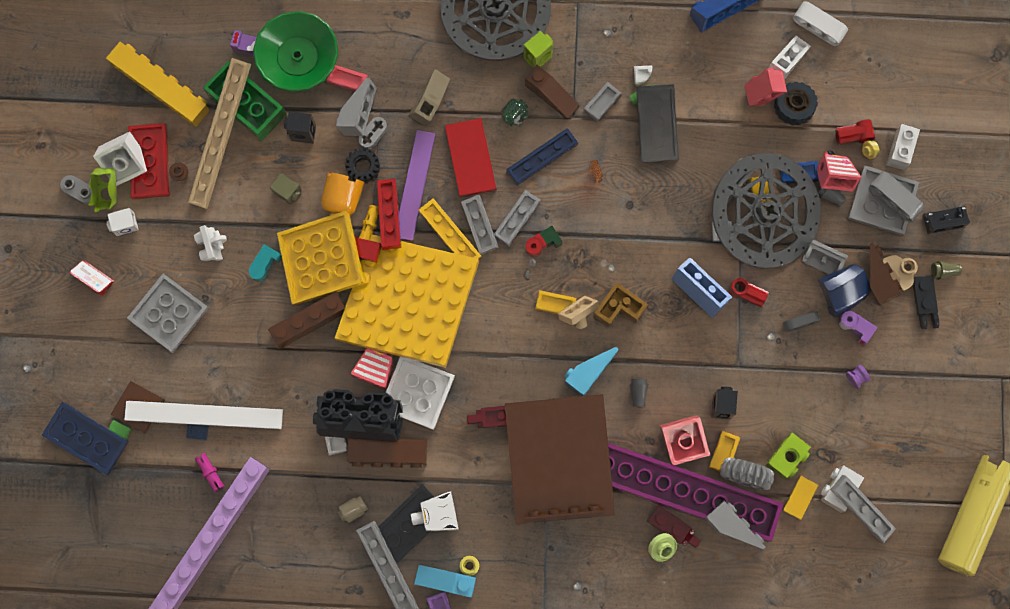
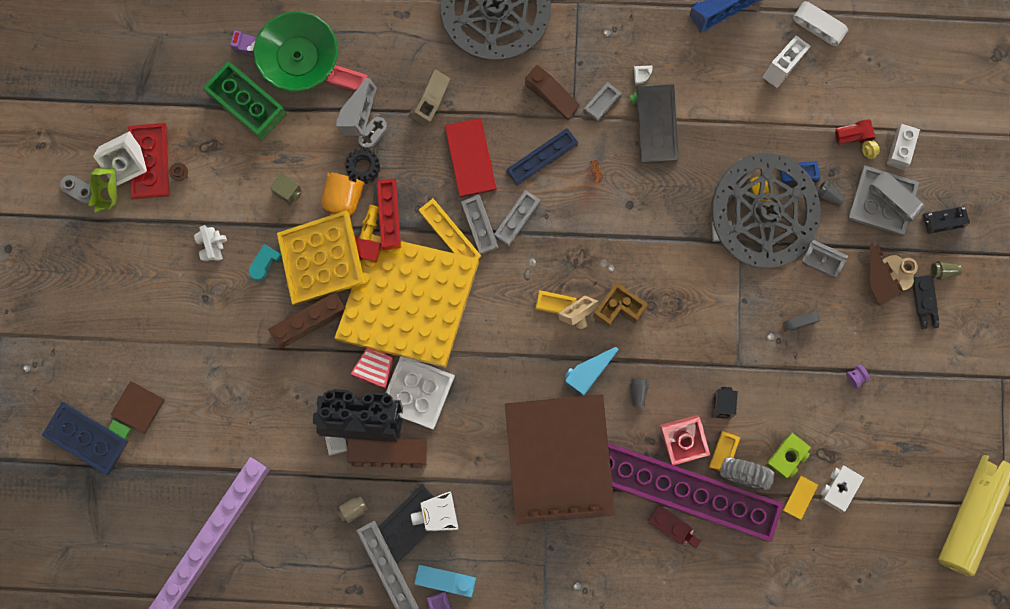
(91, 277): slope -> none
(122, 222): white brick -> none
(158, 84): yellow brick -> none
(168, 313): light grey plate -> none
(197, 432): tile -> none
(203, 415): white tile -> none
(209, 472): dark pink pin -> none
(219, 133): tan tile -> none
(300, 127): black brick -> none
(415, 184): medium lavender tile -> none
(464, 561): light yellow plate -> none
(488, 417): dark red hinge -> none
(514, 112): clear green head -> none
(538, 49): lime brick -> none
(543, 240): leg -> none
(662, 547): yellowish green plate -> none
(701, 287): medium blue brick -> none
(727, 523): light grey slope -> none
(750, 292): red piece -> none
(765, 87): coral brick -> none
(796, 114): black wheel -> none
(837, 172): coral torso -> none
(845, 289): dark blue slope -> none
(857, 325): medium lavender leg -> none
(863, 508): light grey tile -> none

